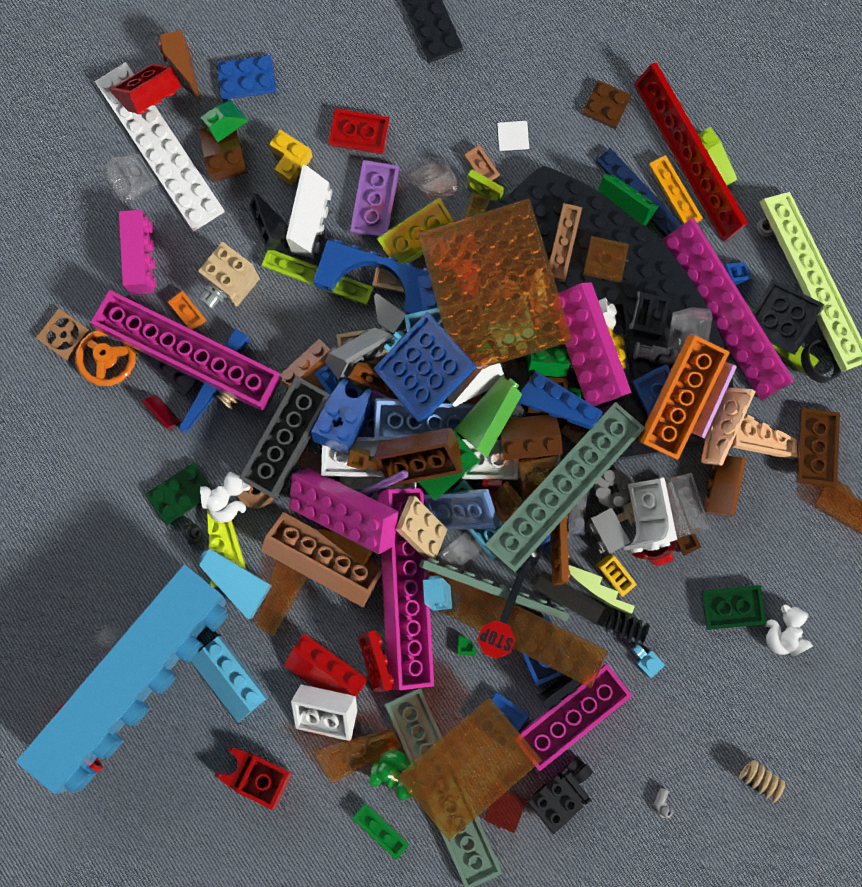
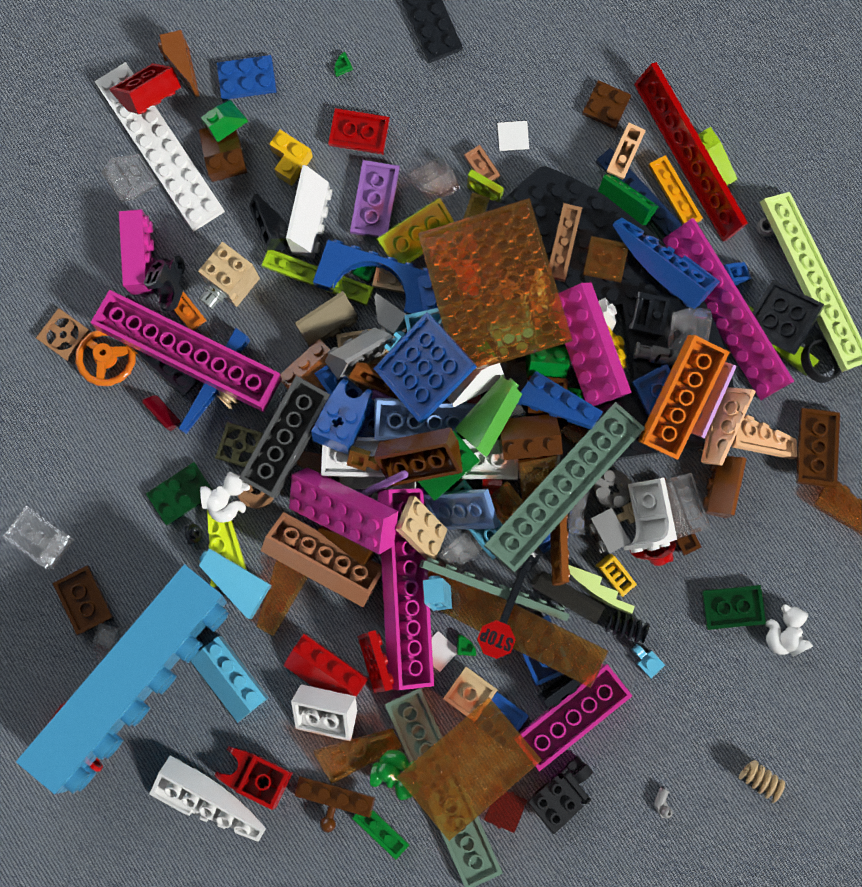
(38, 538): none -> clear slope
(82, 600): none -> reddish brown plate
(166, 276): none -> black piece
(196, 793): none -> white wedge
(229, 428): none -> olive piece
(327, 320): none -> dark tan slope
(334, 798): none -> reddish brown plate
(342, 65): none -> green tile
(365, 273): none -> green tile
(442, 651): none -> white sticker
(469, 692): none -> tan plate
(625, 151): none -> light nougat slope
(677, 274): none -> blue wedge

